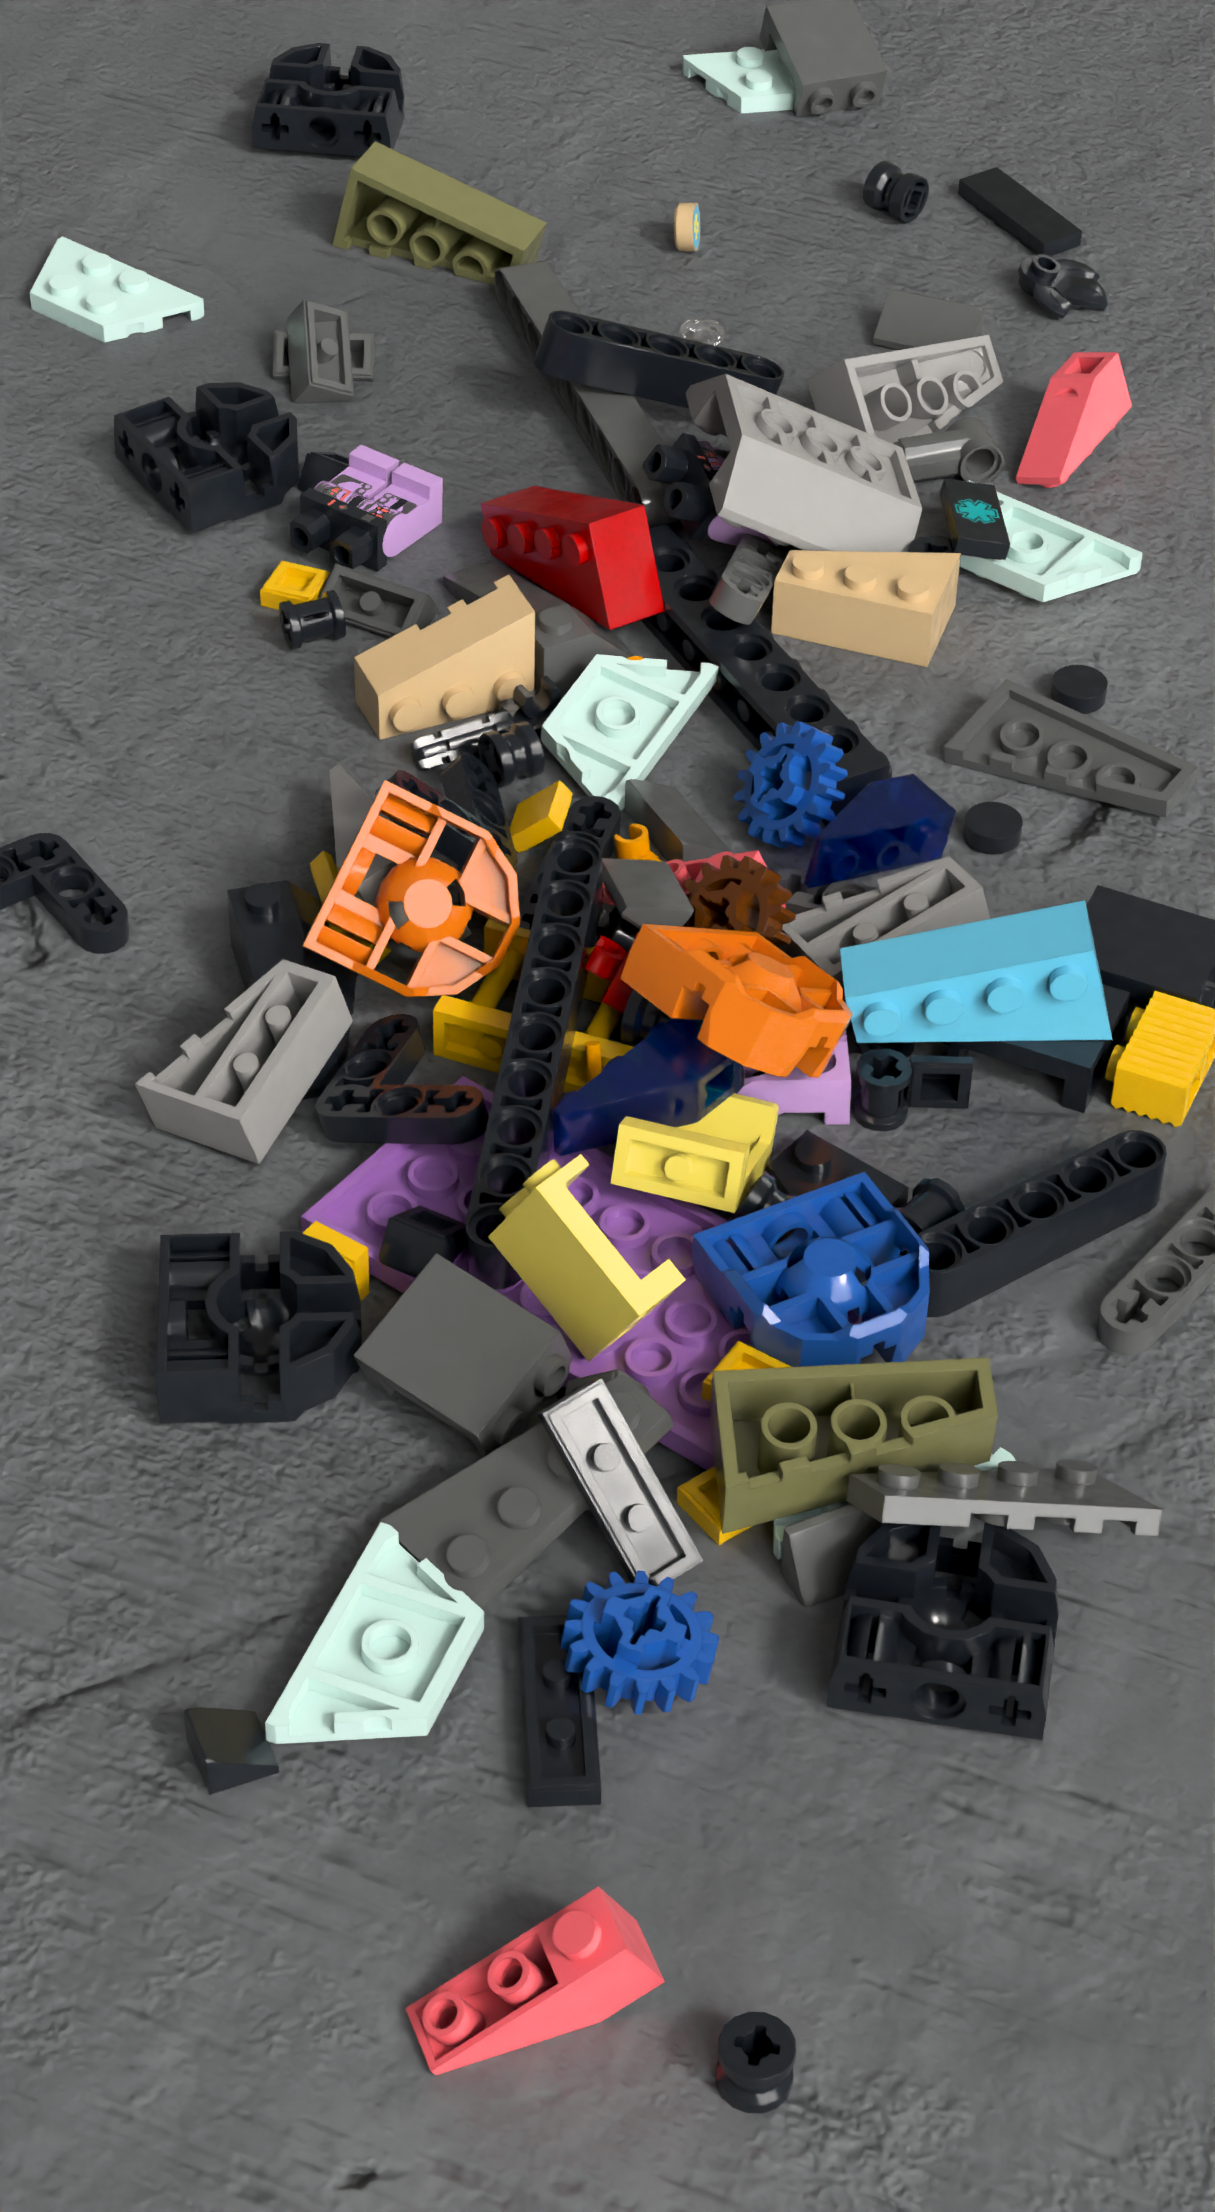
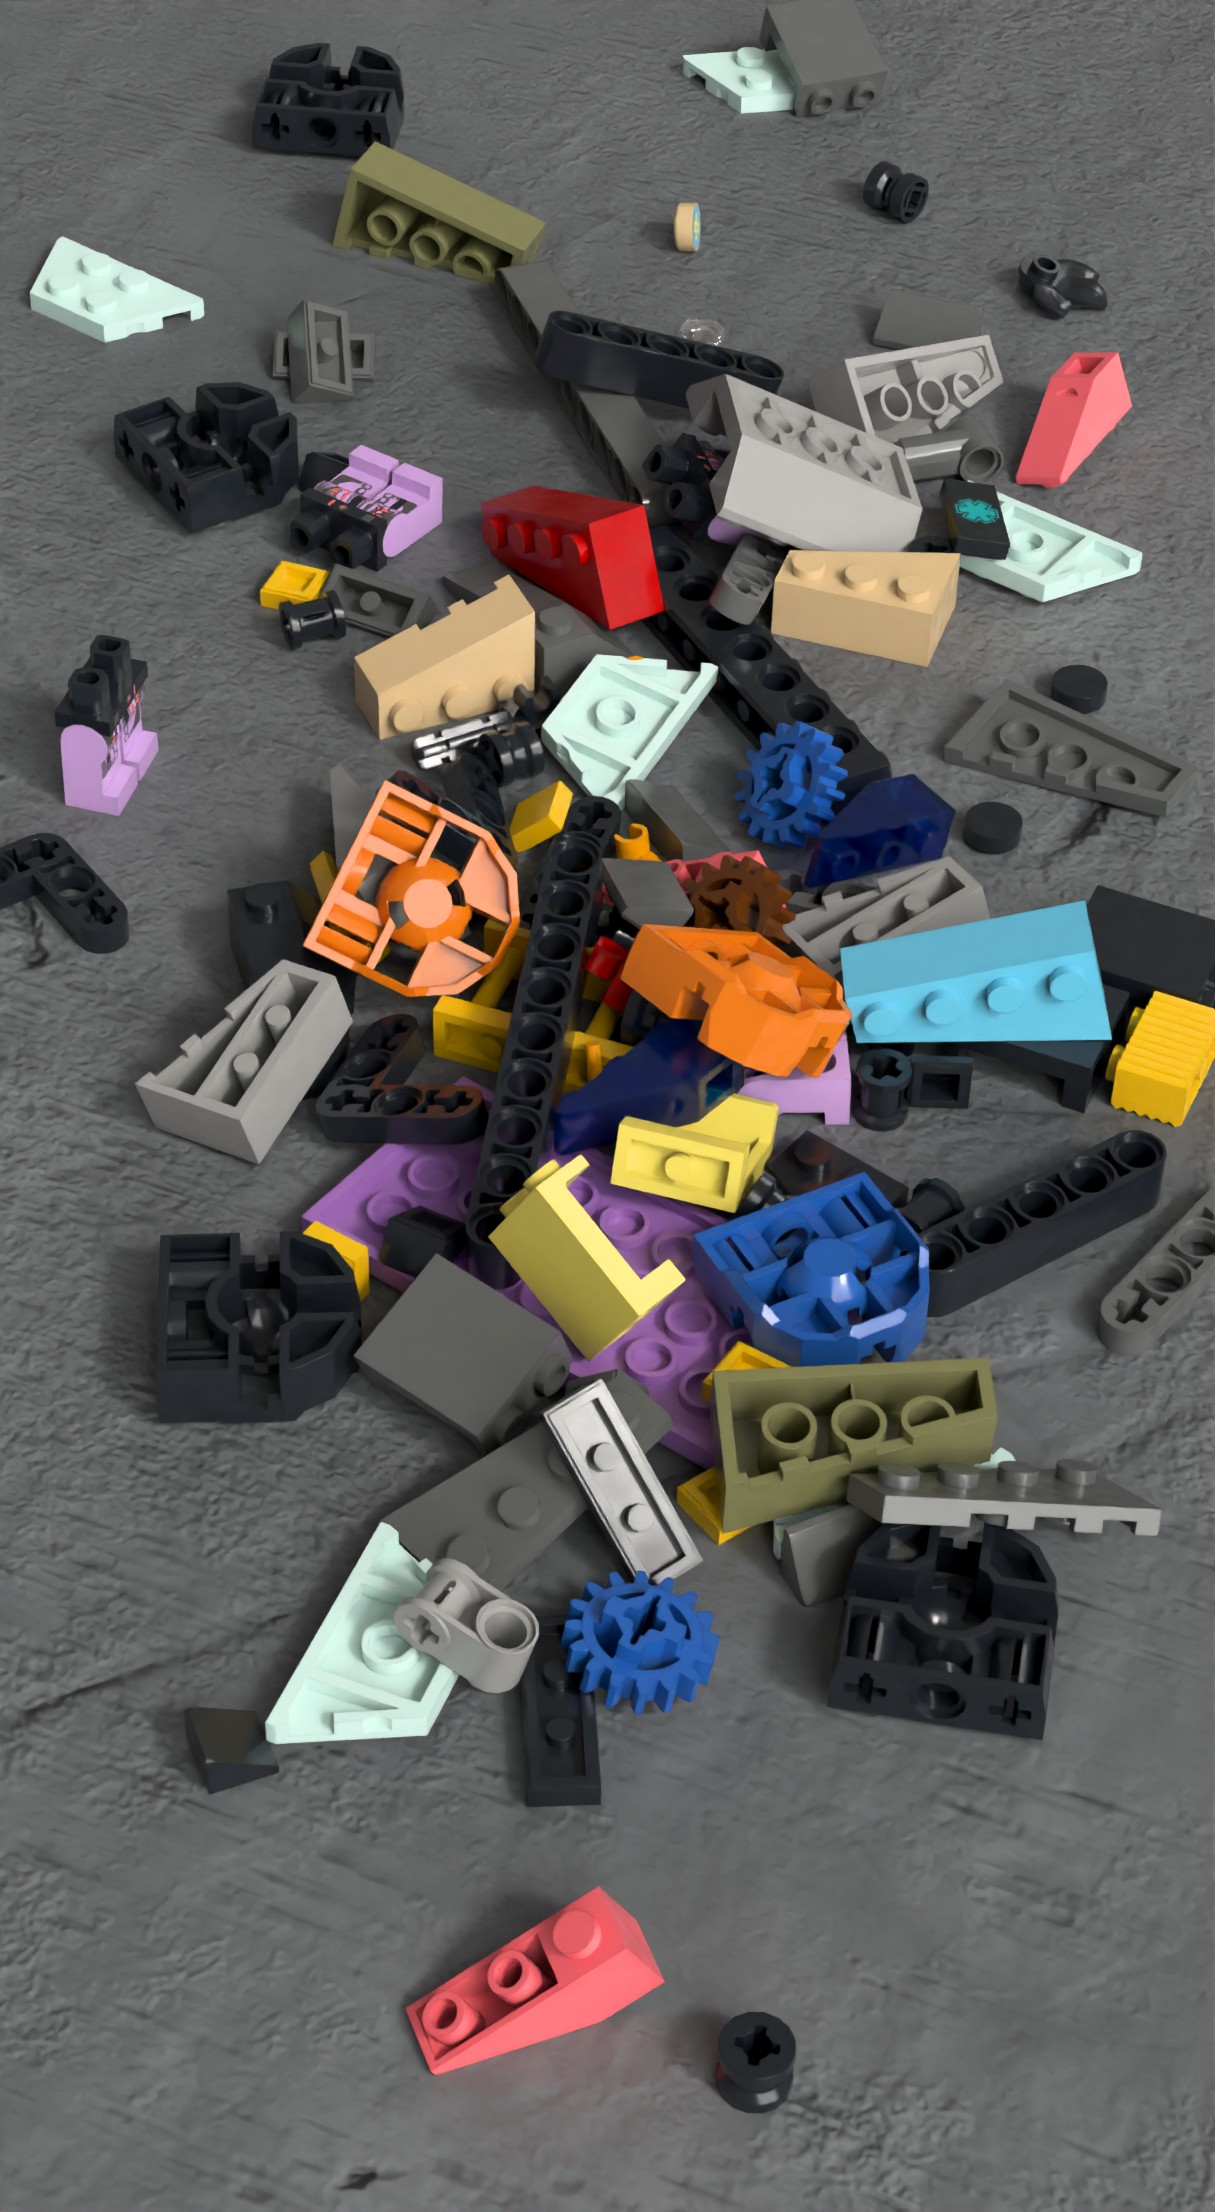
(103, 730): none -> hips
(468, 1626): none -> light grey piece
(1020, 212): black tile -> none

